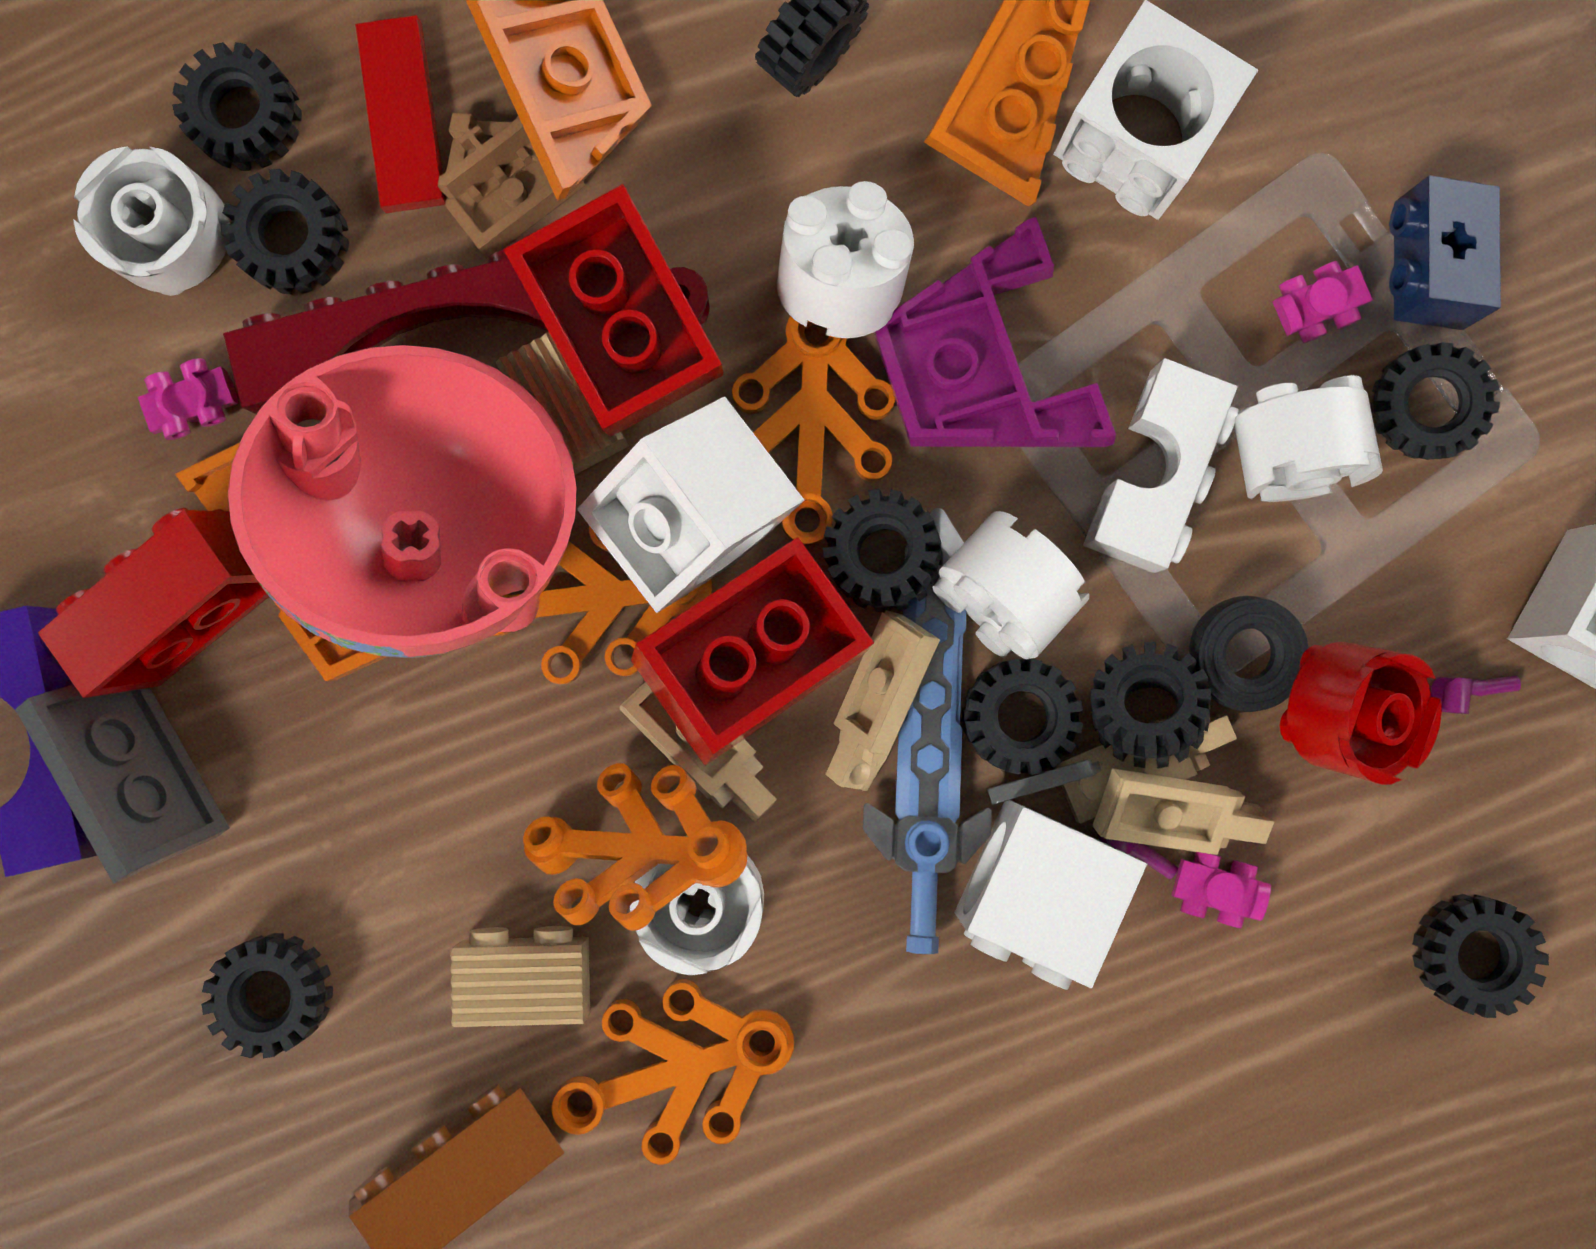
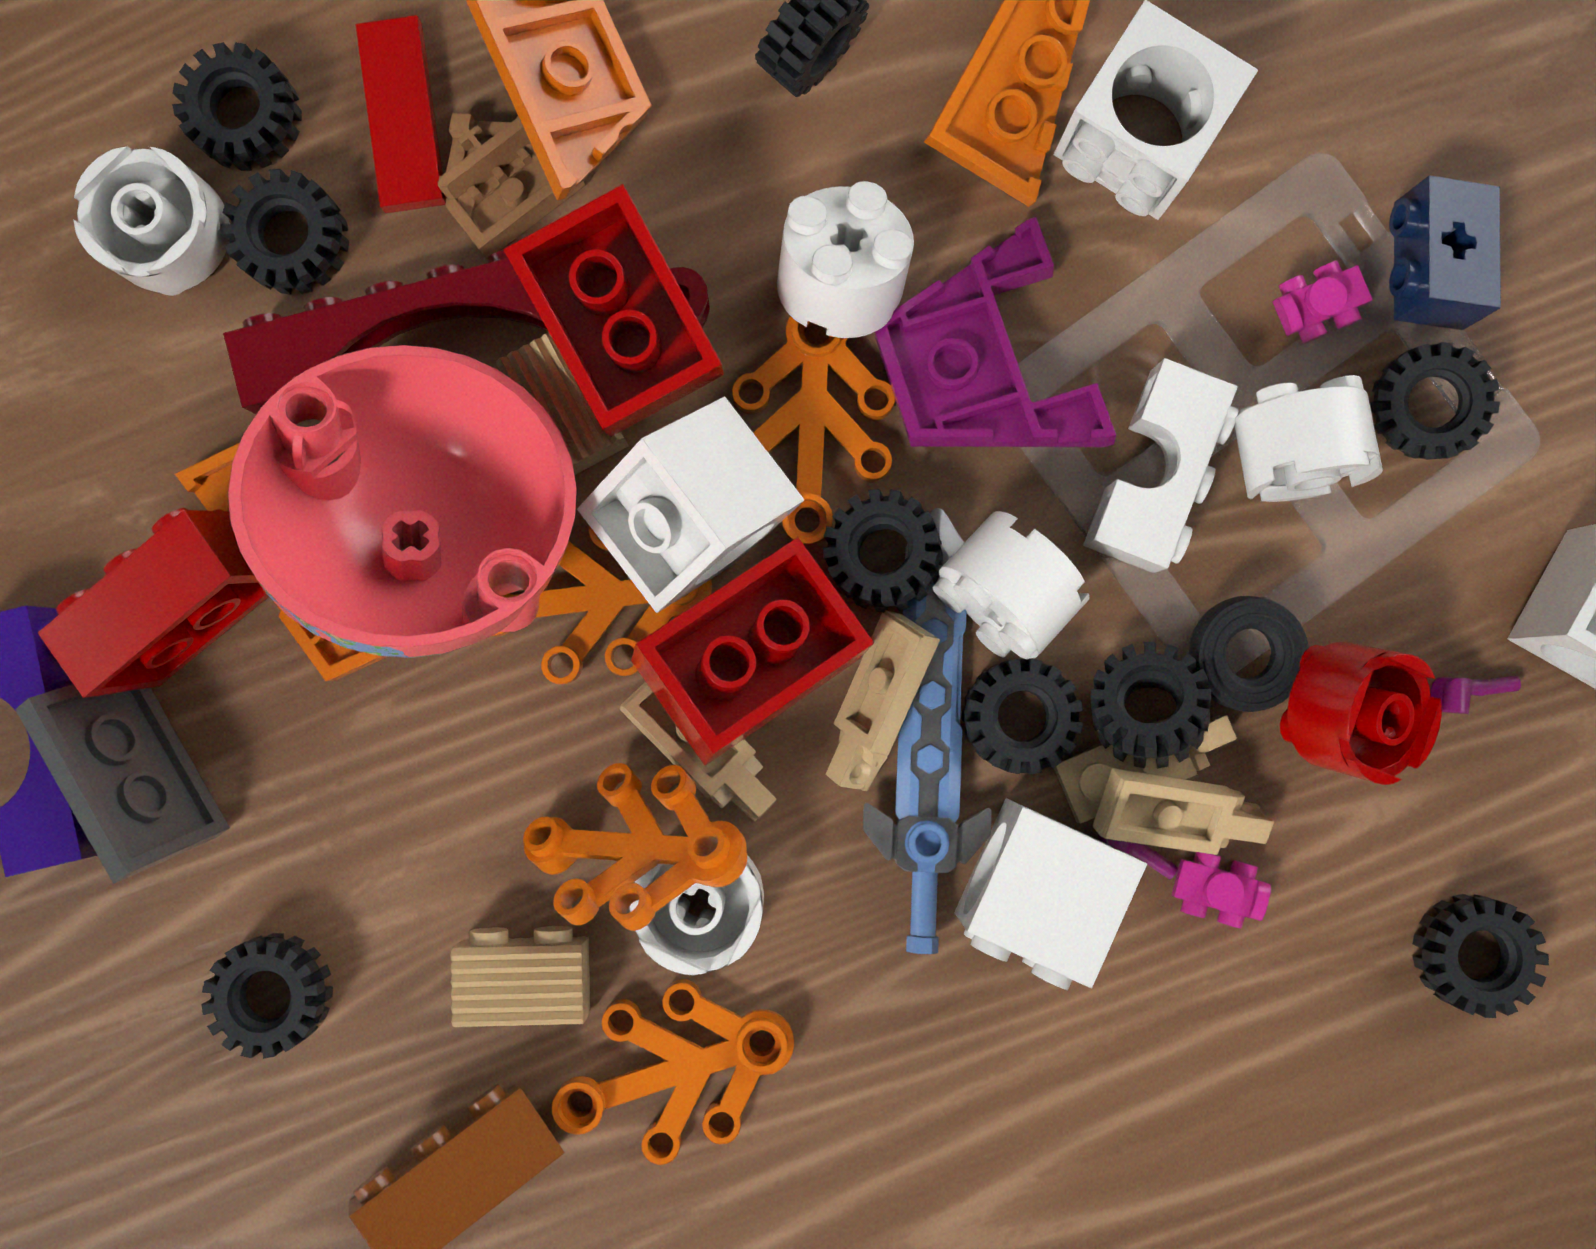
(194, 399): dark pink piece -> none
(1043, 781): dark grey piece -> none

